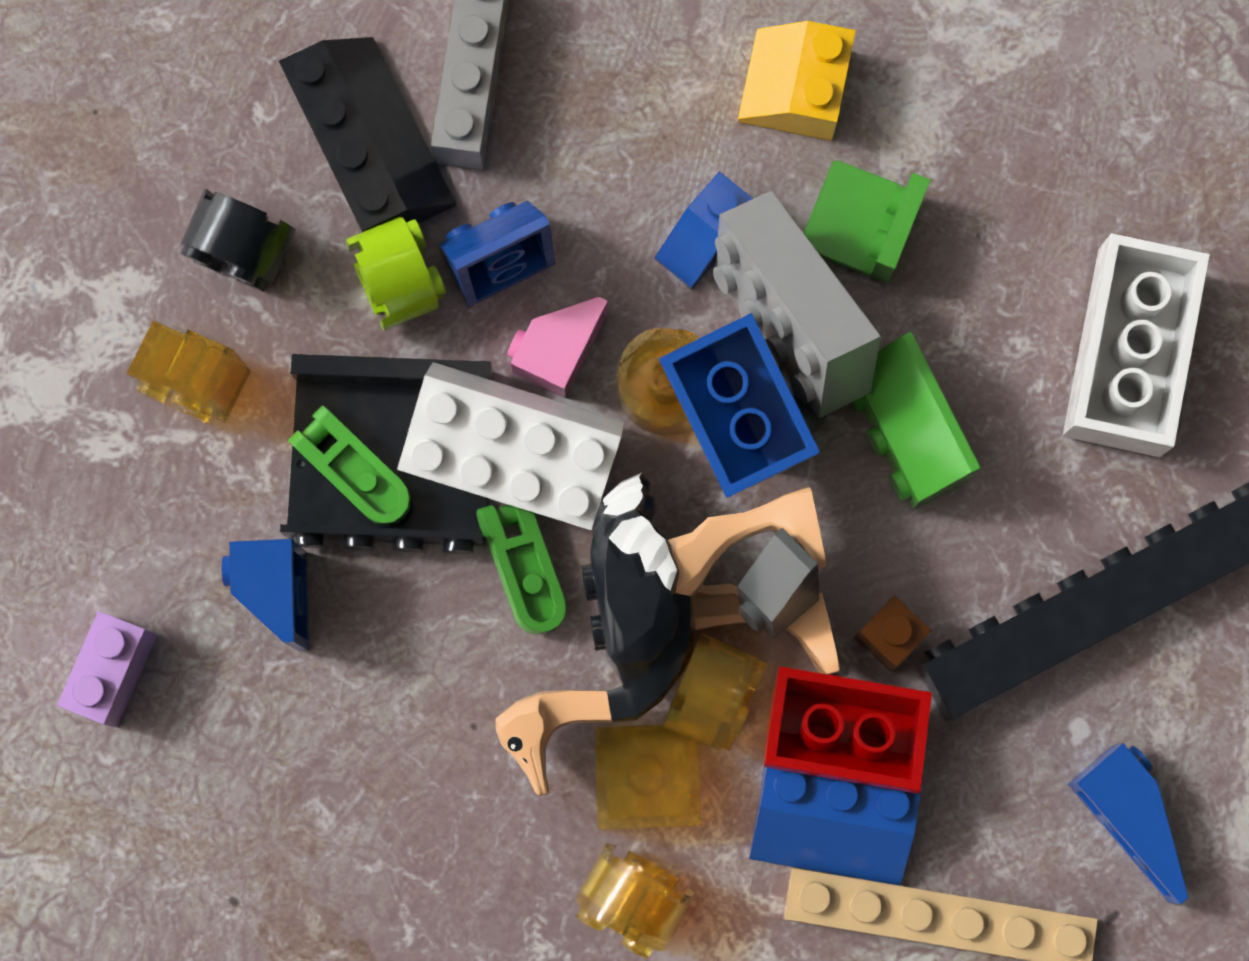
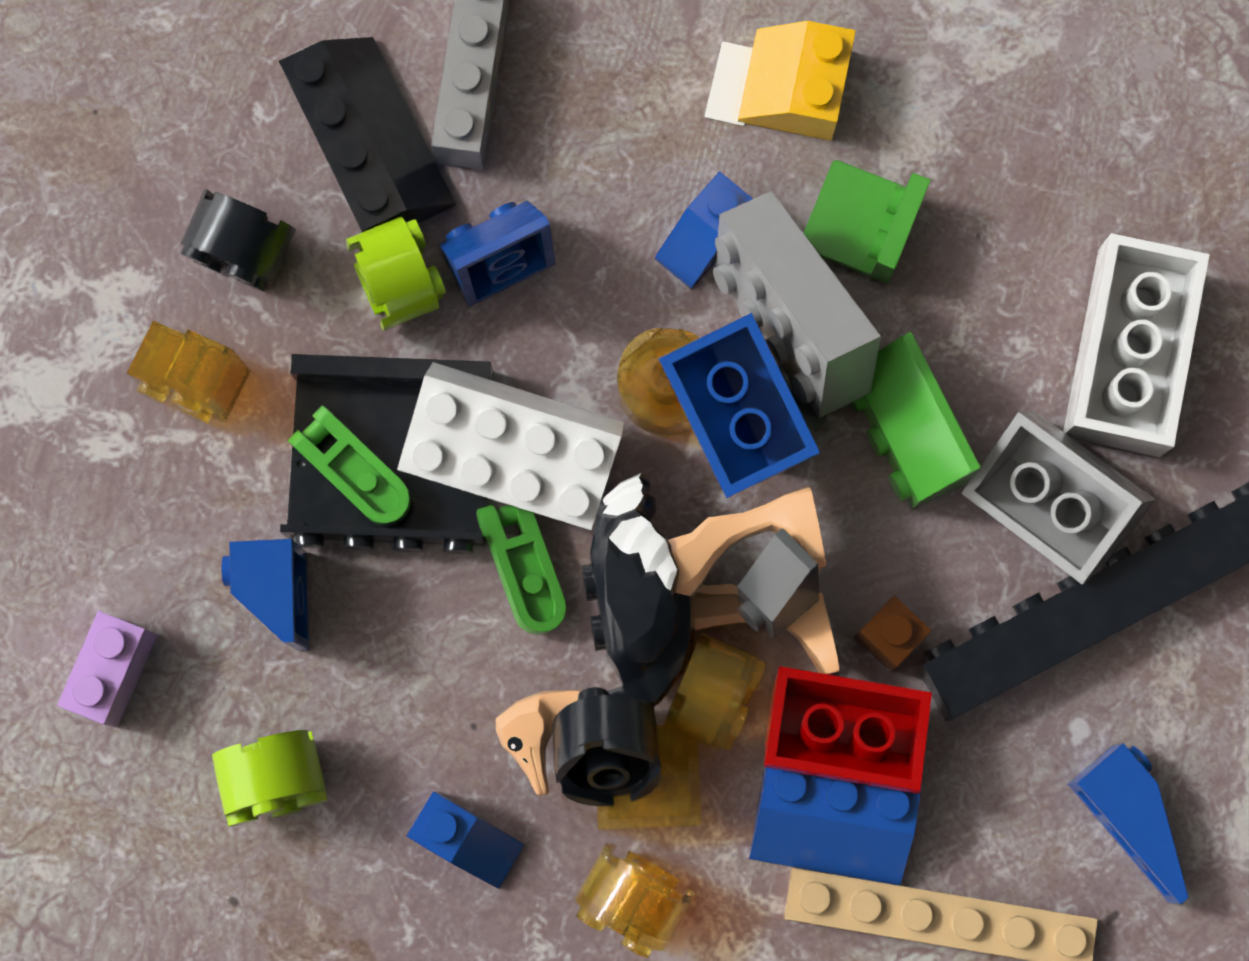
(269, 777): none -> lime brick
(465, 839): none -> blue slope
(557, 345): bright pink slope -> none
(606, 748): none -> black brick
(729, 83): none -> white sticker
(1057, 496): none -> light grey slope

